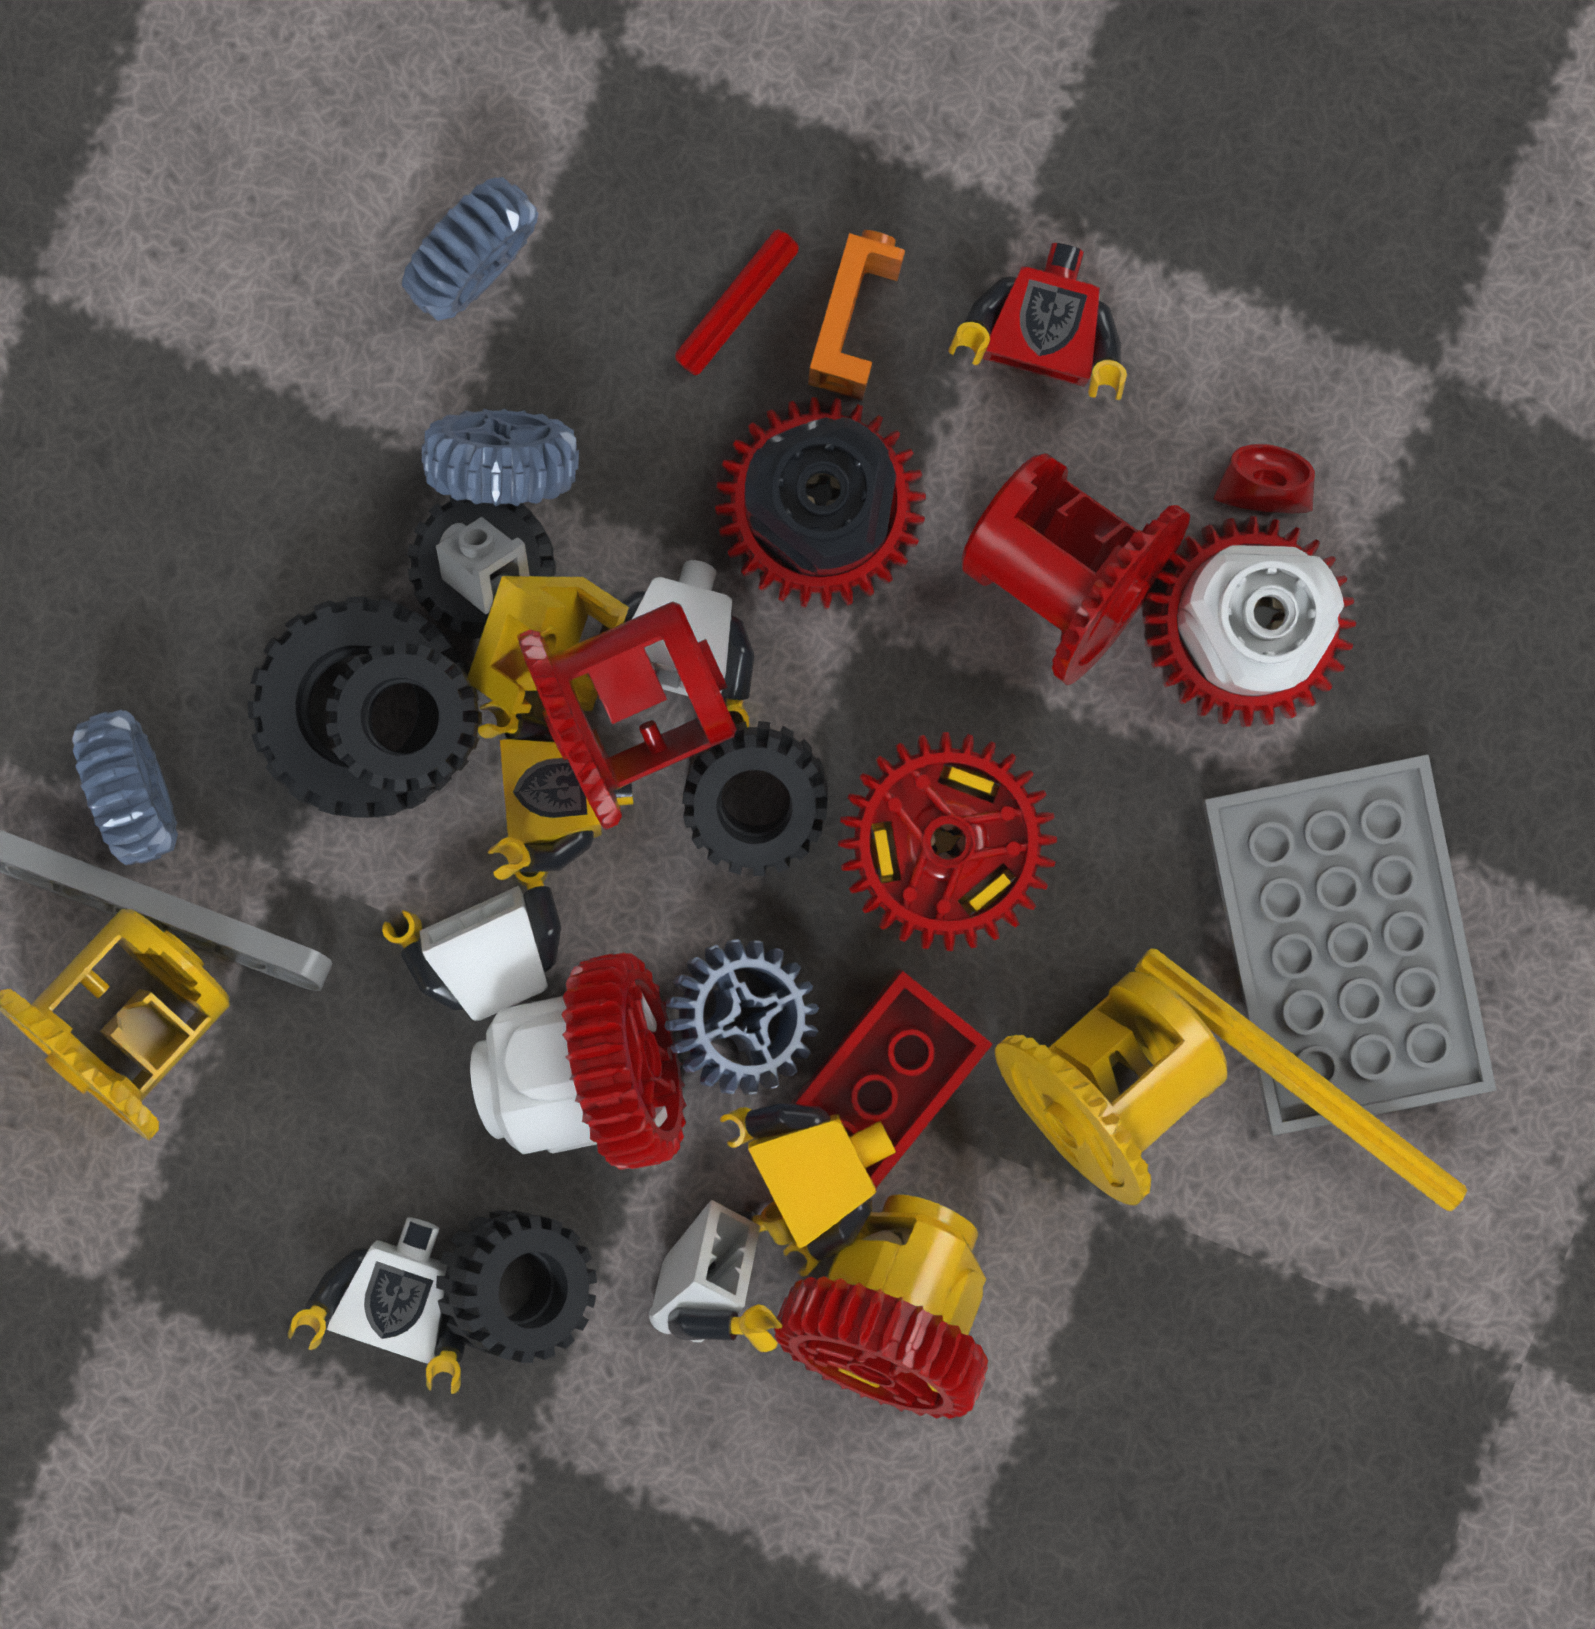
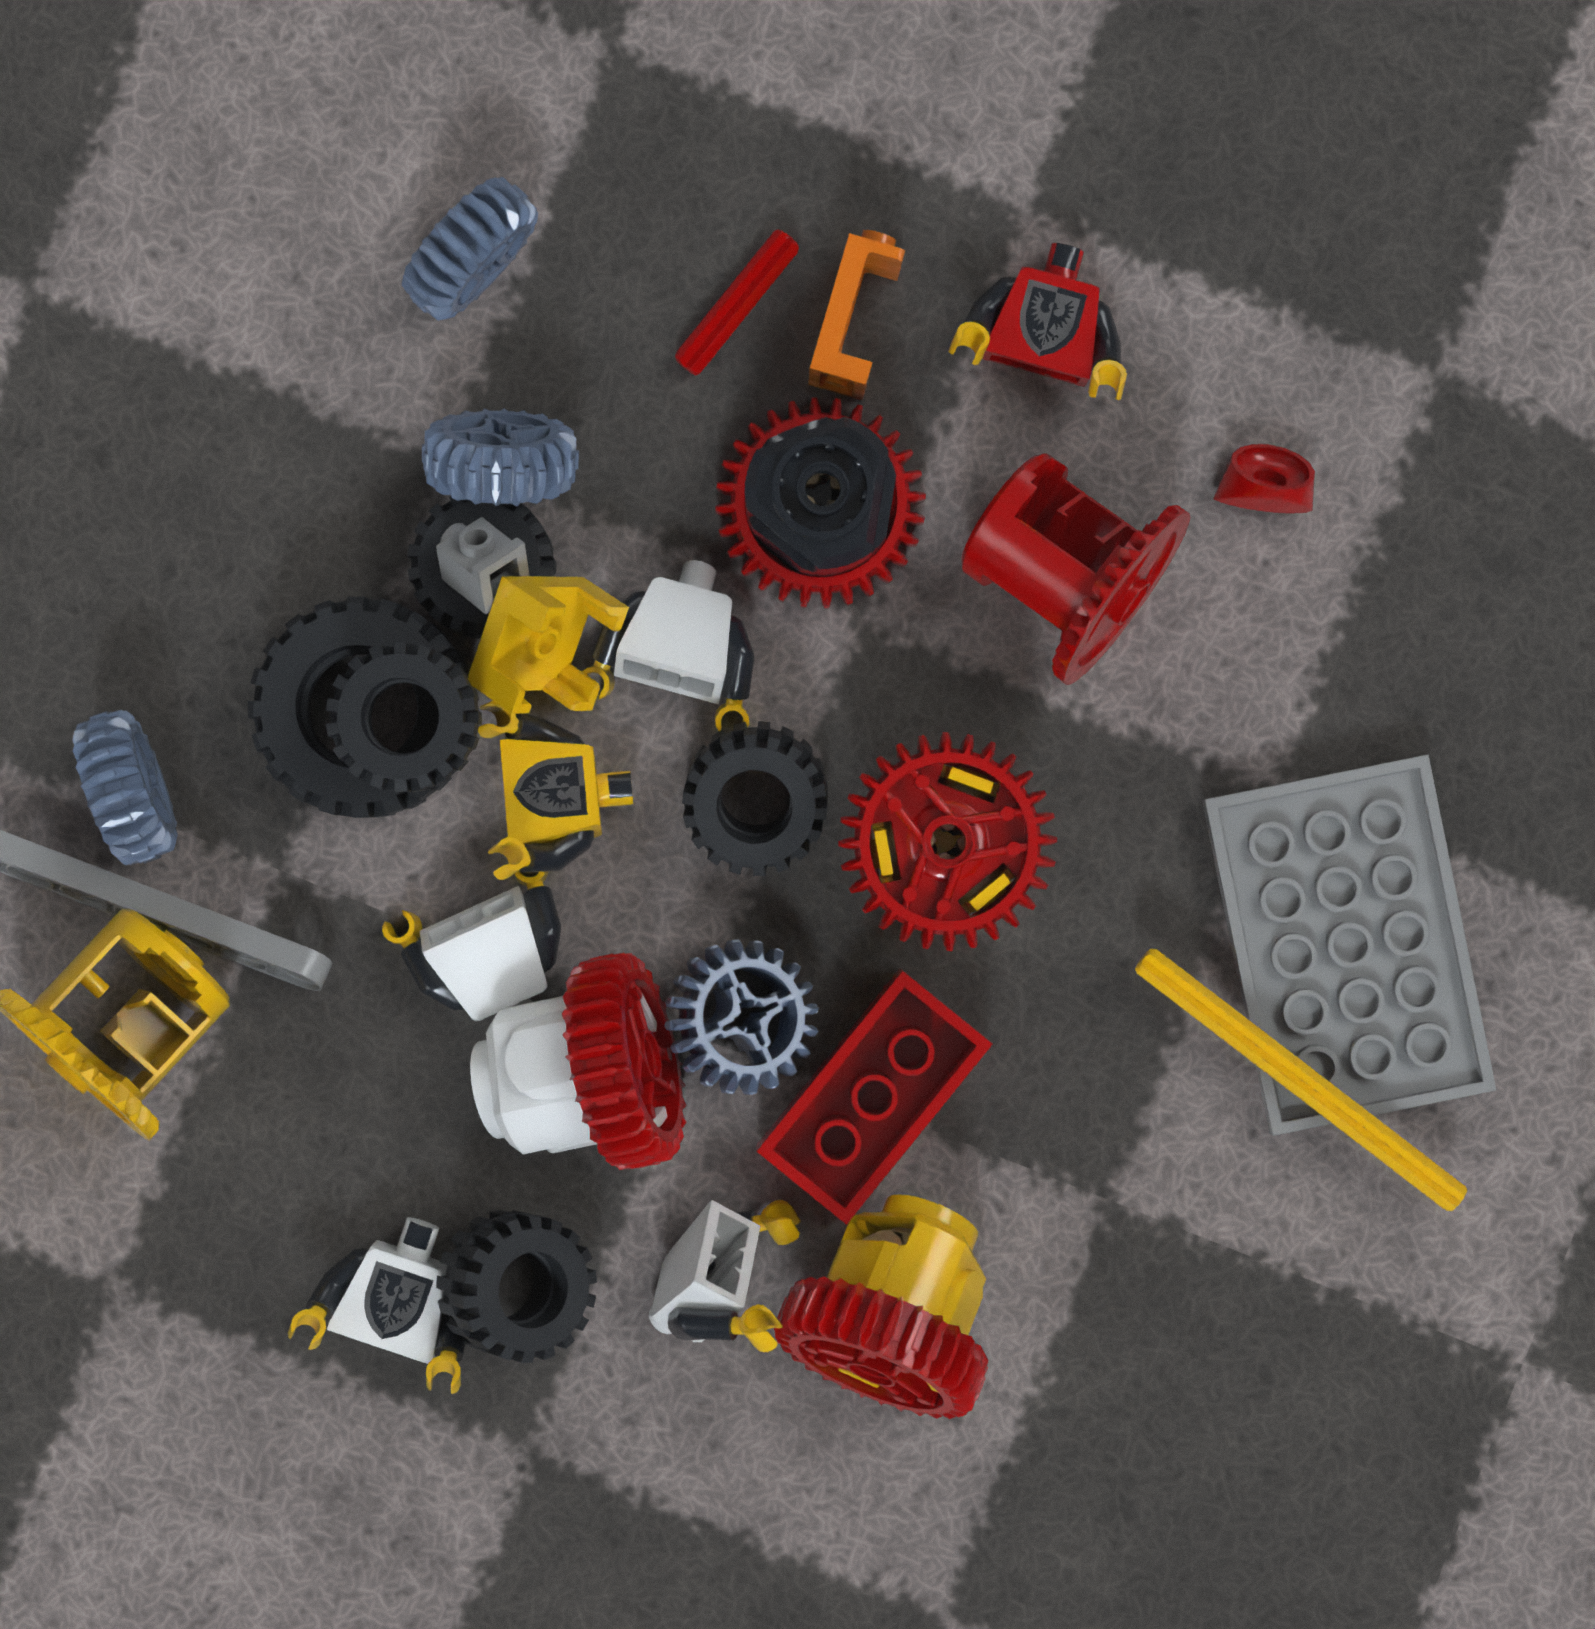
(626, 687): red piece -> none
(813, 1173): yellow torso -> none
(1075, 1094): yellow piece -> none
(1249, 621): white piece -> none

